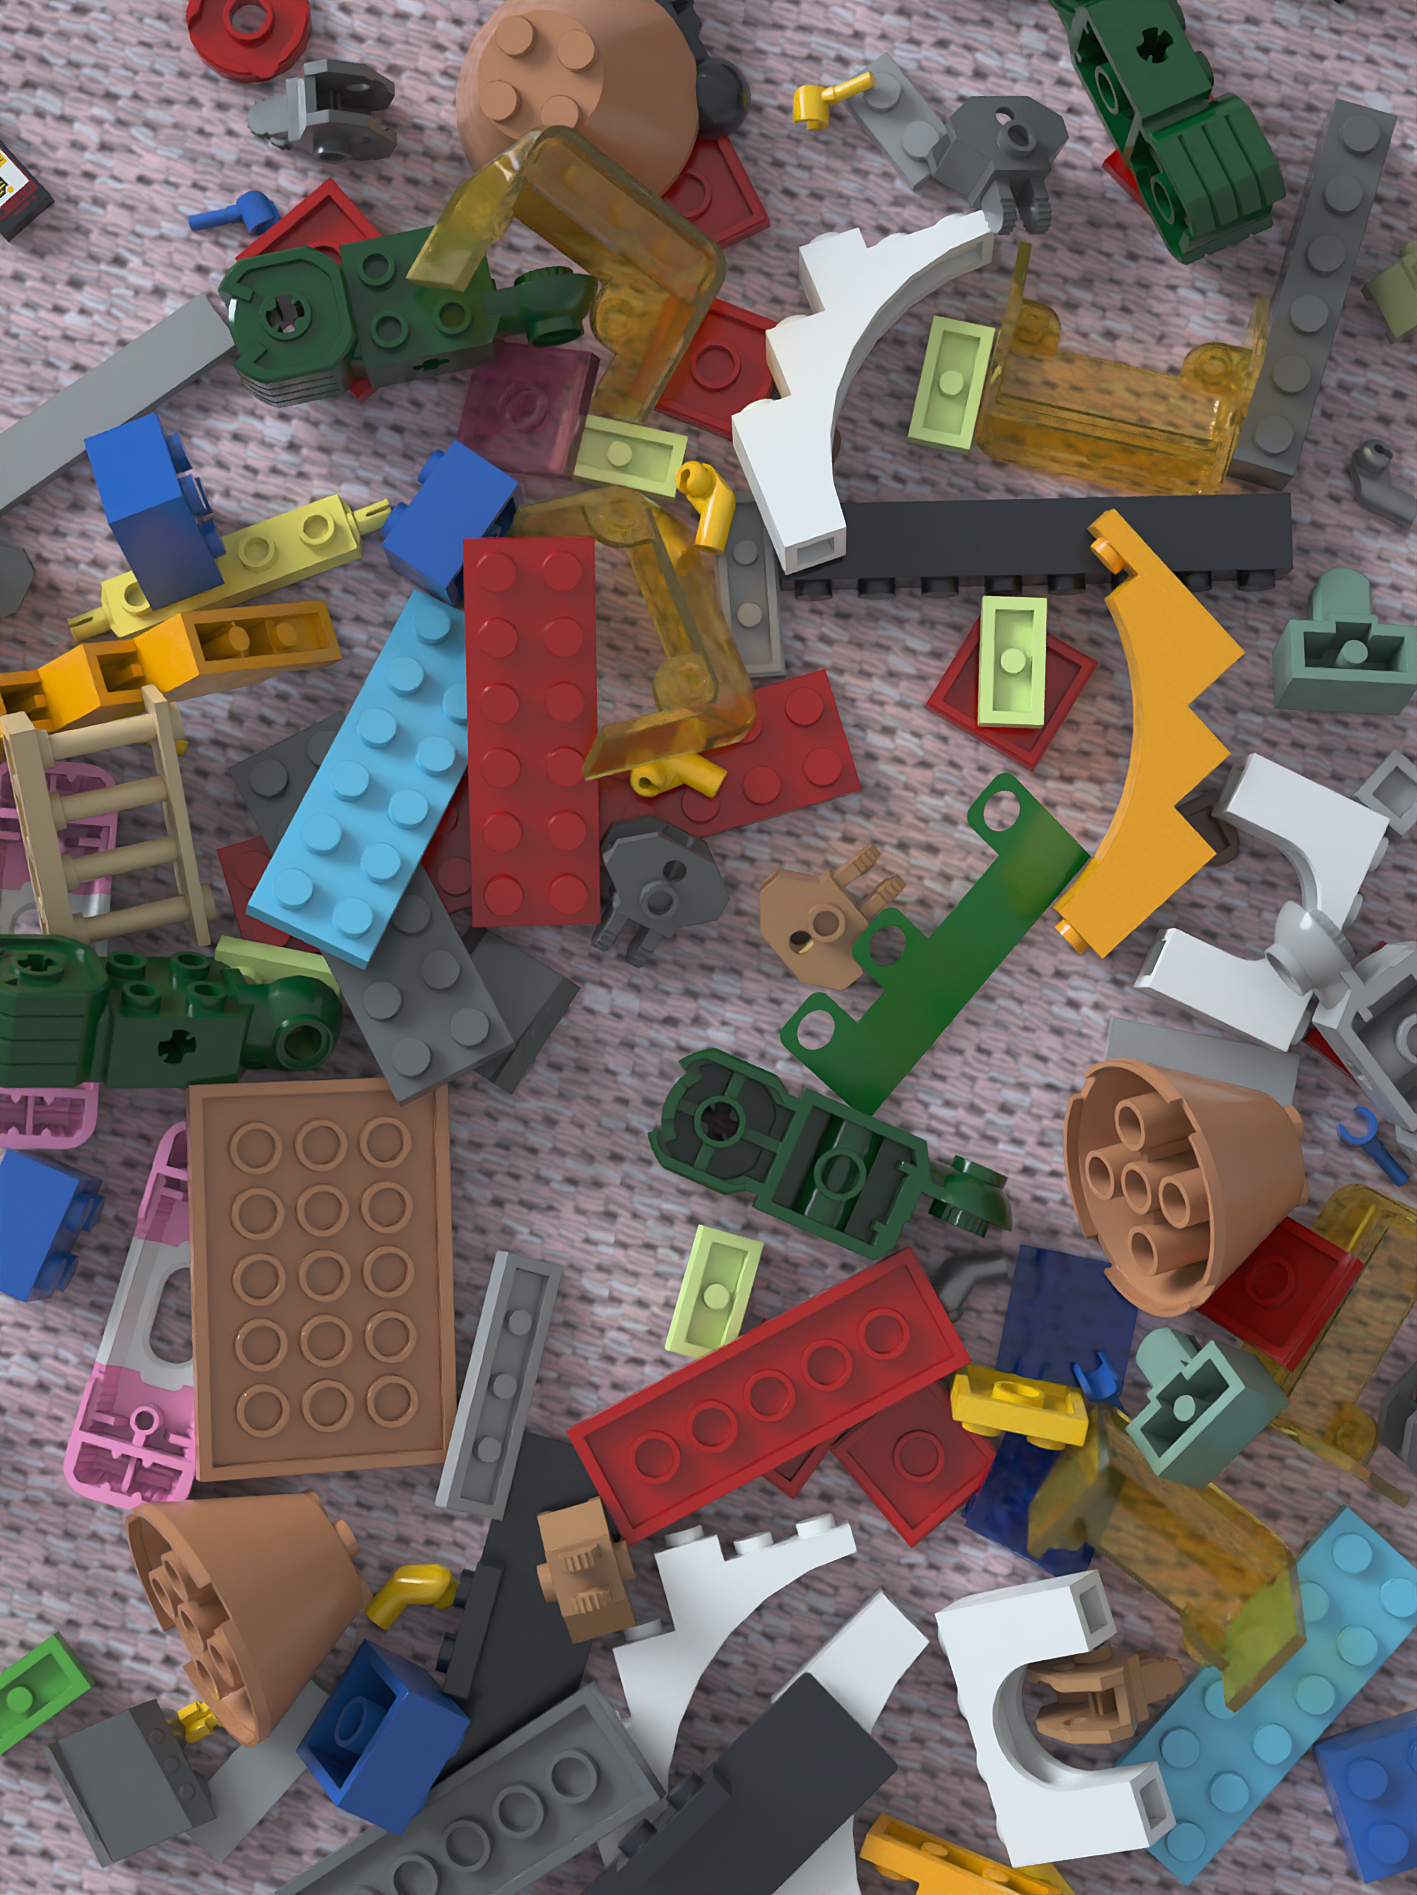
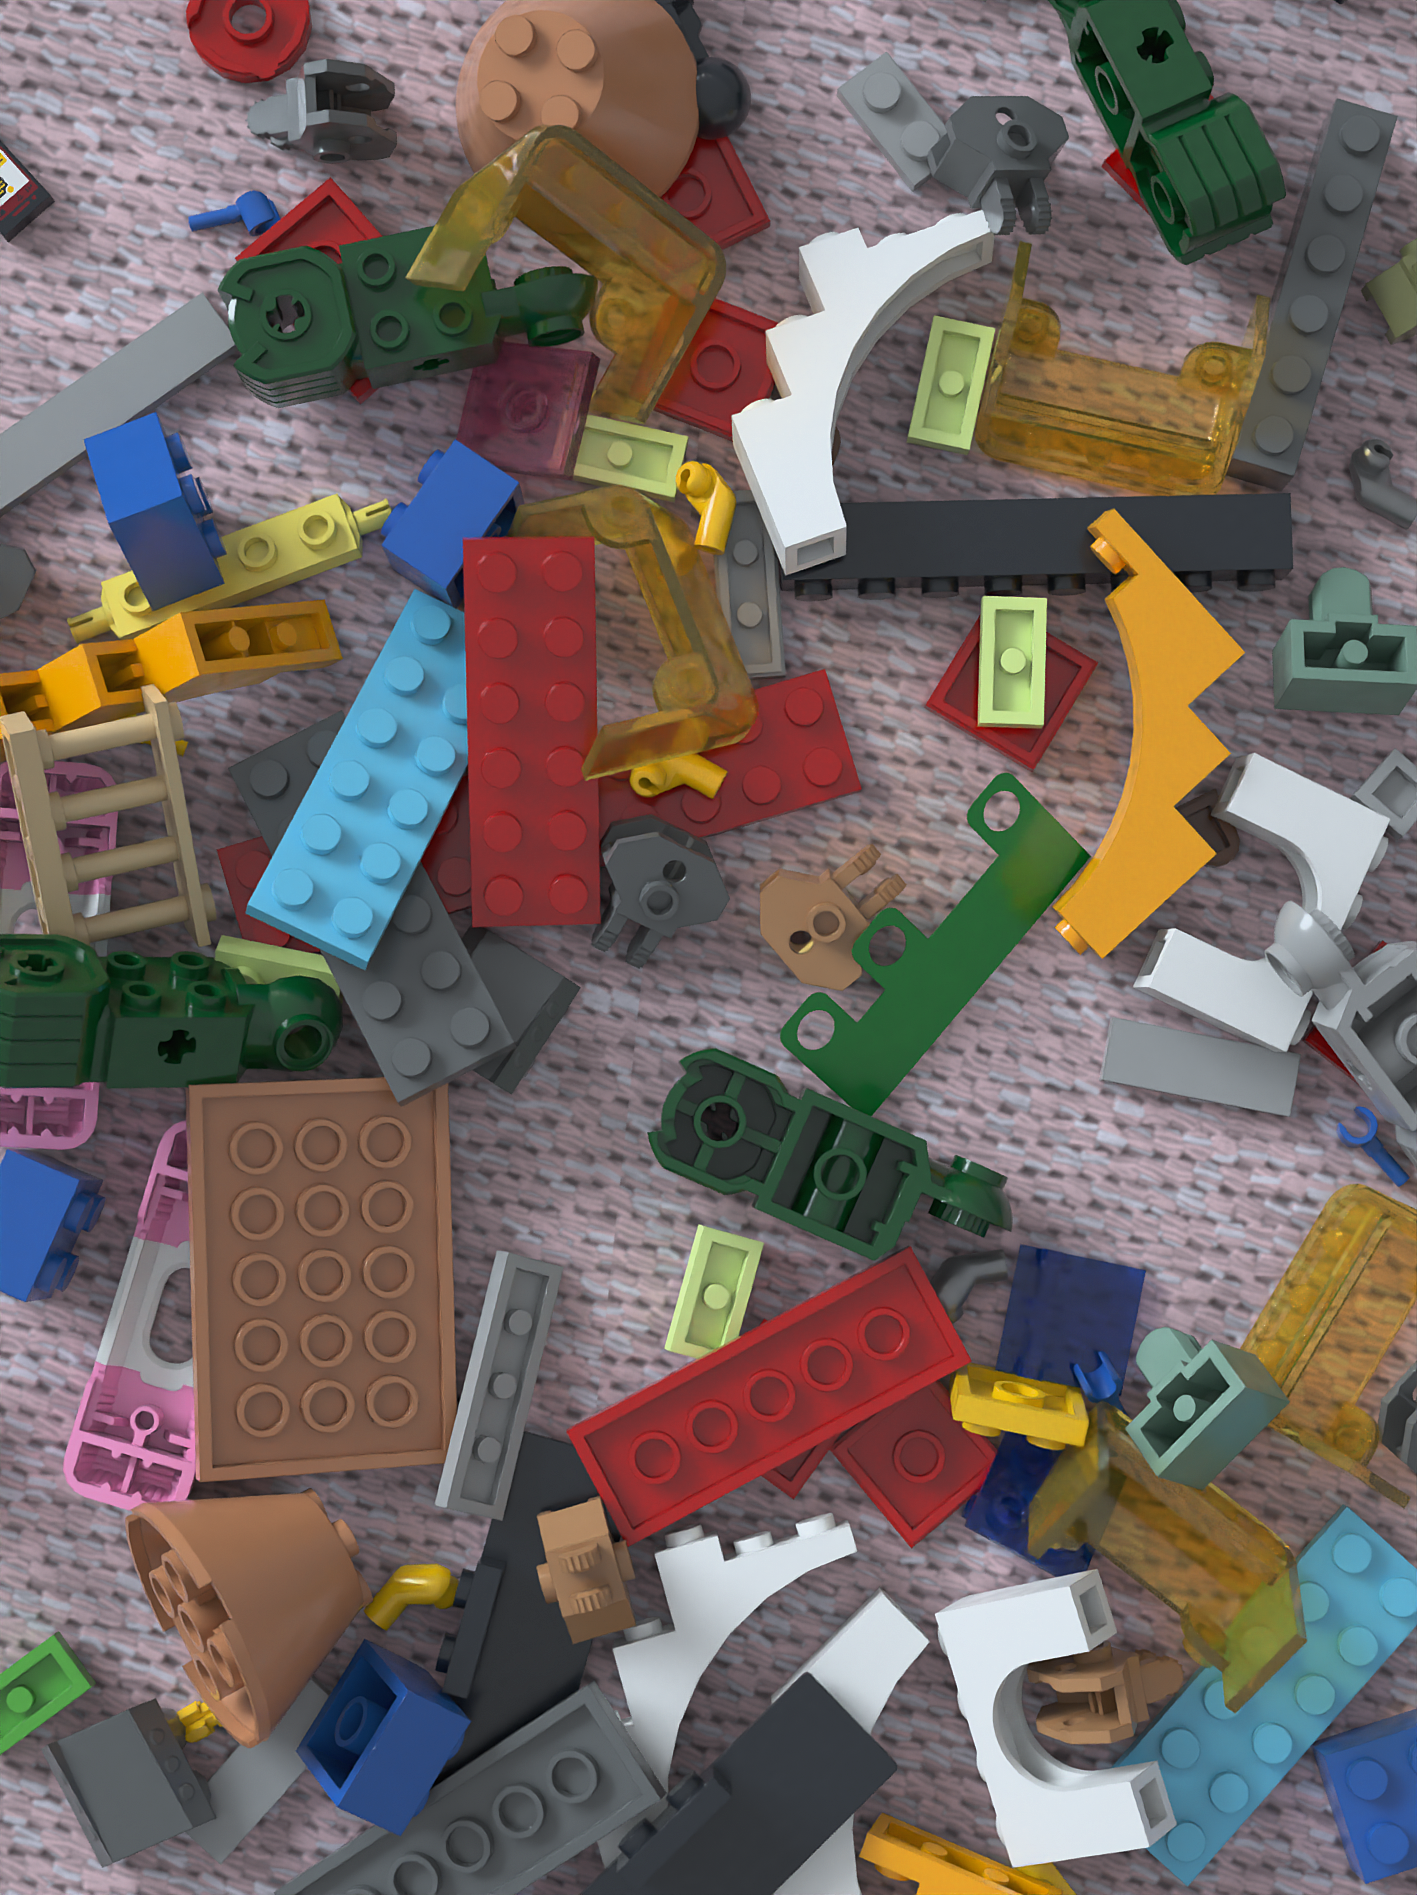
(813, 102): yellow hand -> none
(1178, 1177): nougat cone -> none
(1283, 1292): red tile -> none

